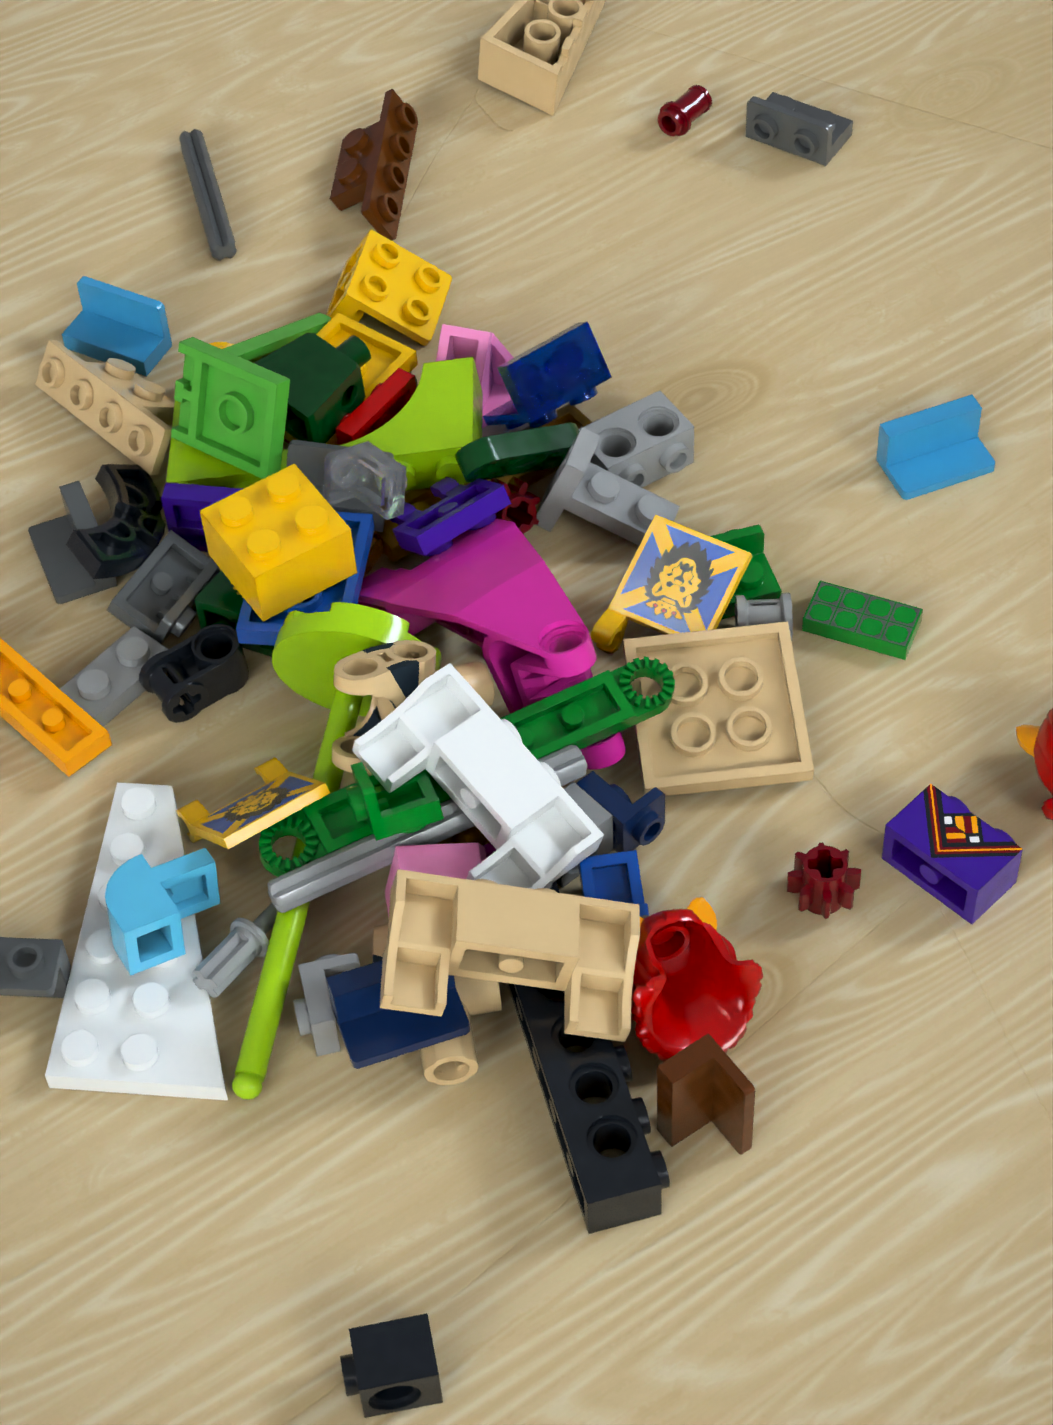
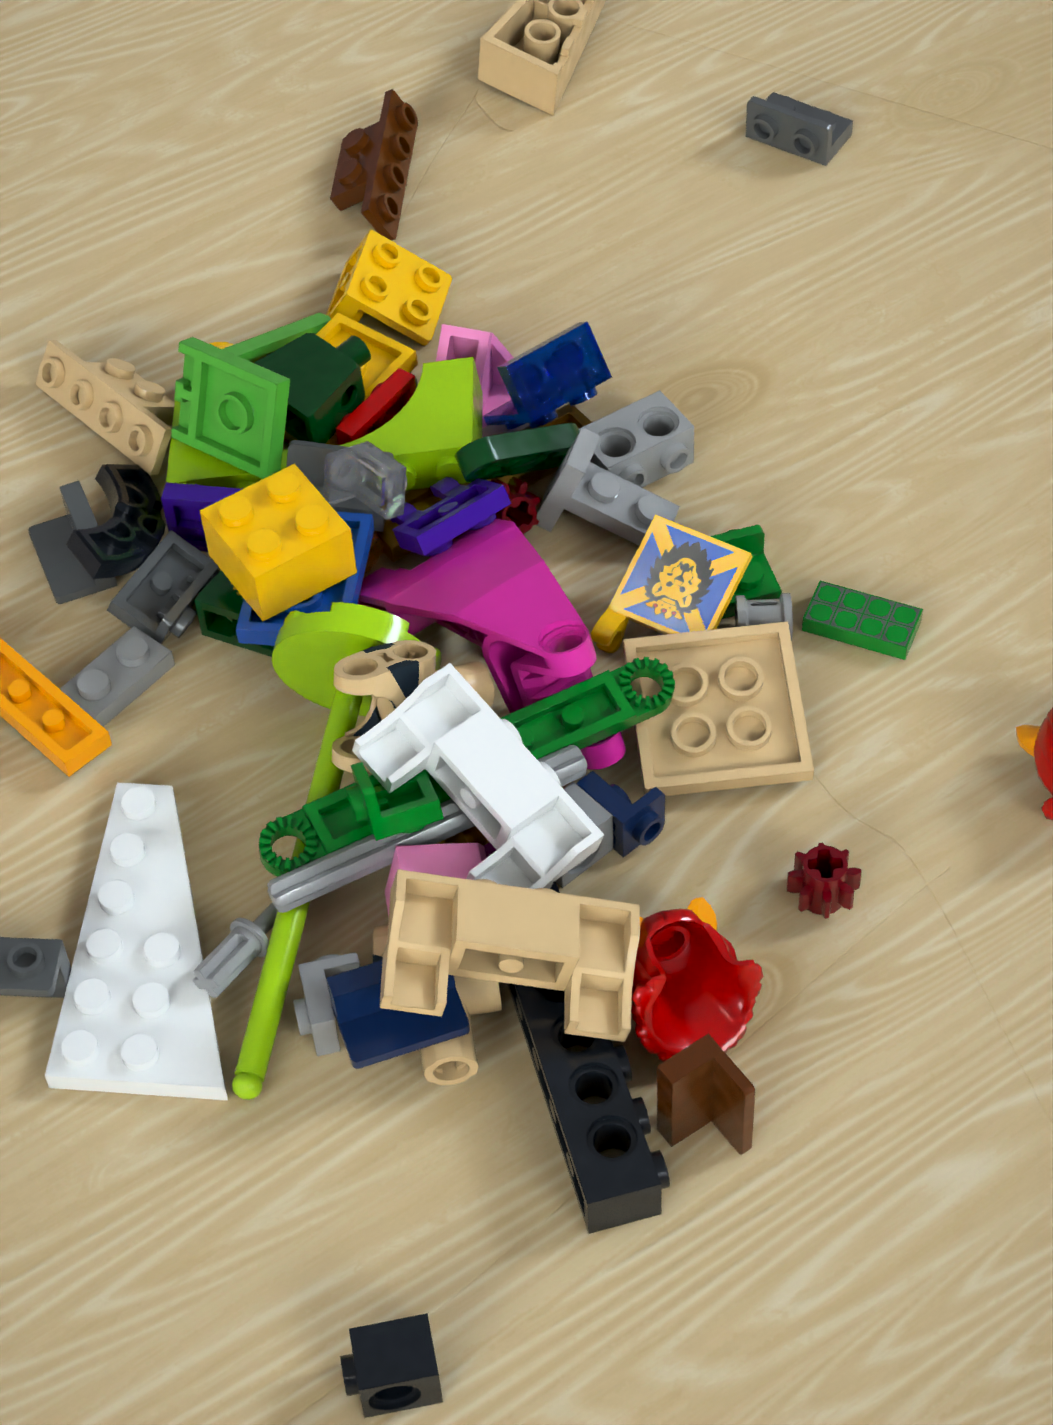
(118, 326): dark azure panel -> none
(150, 902): medium azure brick -> none
(198, 672): black piece -> none
(207, 194): dark grey axle -> none
(255, 811): flag -> none
(613, 878): blue bracket -> none
(677, 116): dark red pin -> none
(934, 448): dark azure panel -> none
(951, 853): dark purple brick -> none

